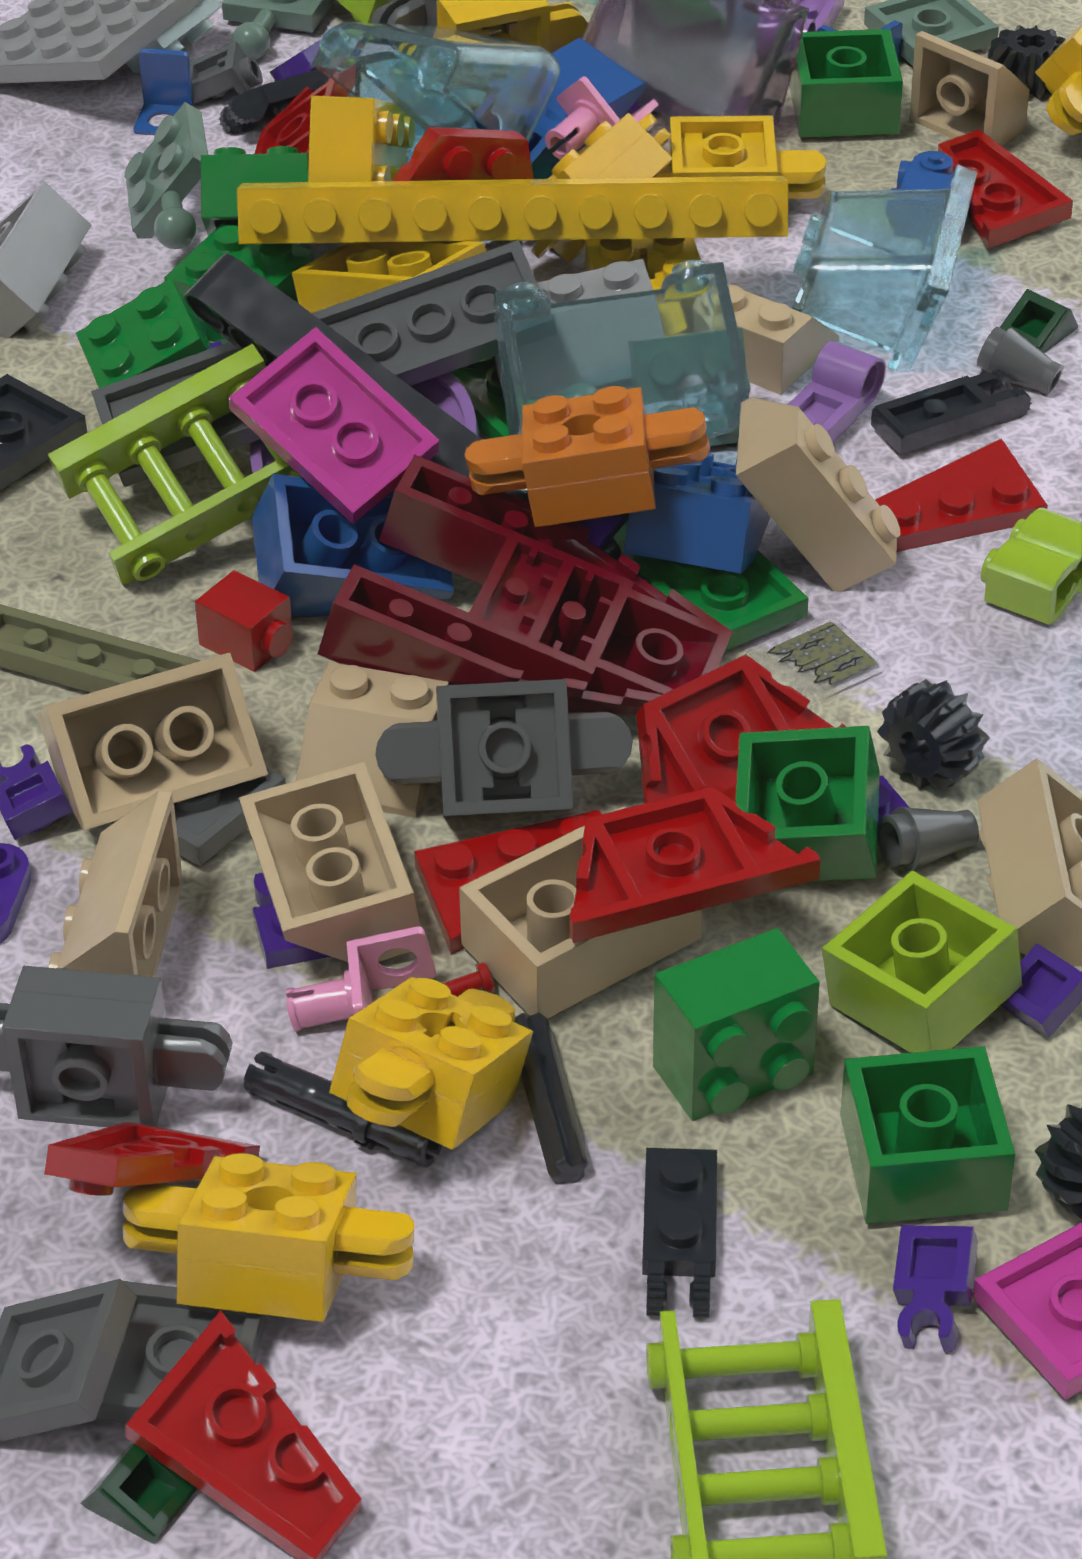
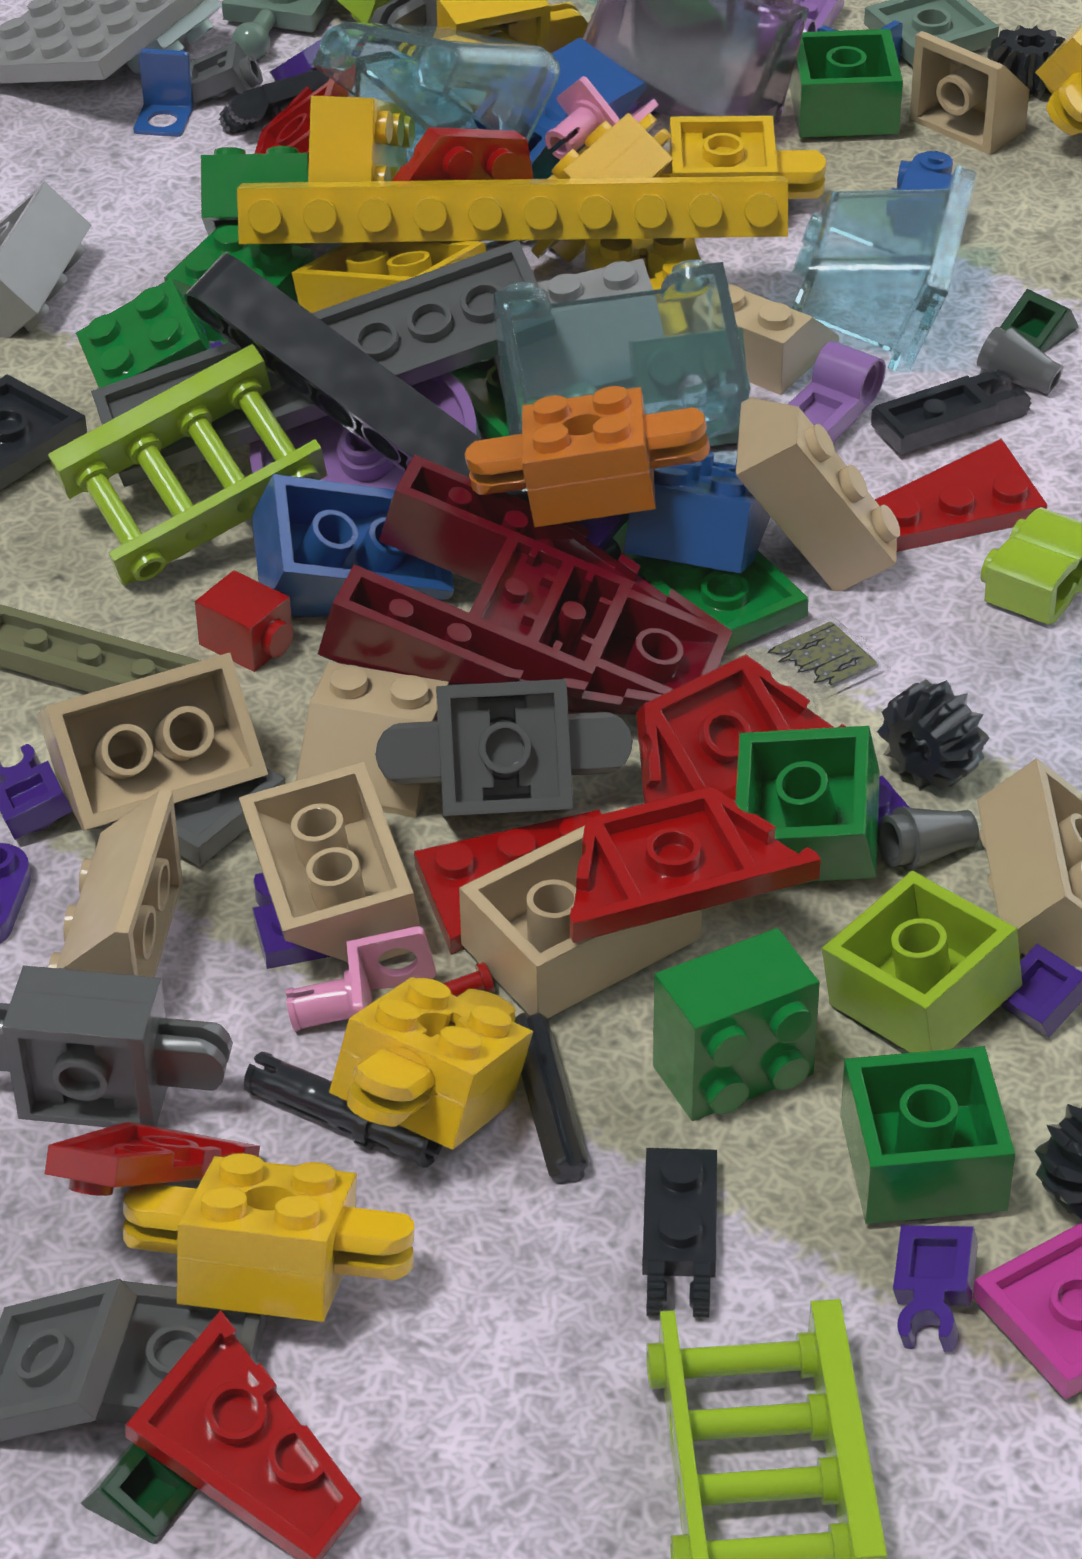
(165, 176): sand green plate -> none
(333, 424): dark pink plate -> none
(1007, 193): red wing -> none

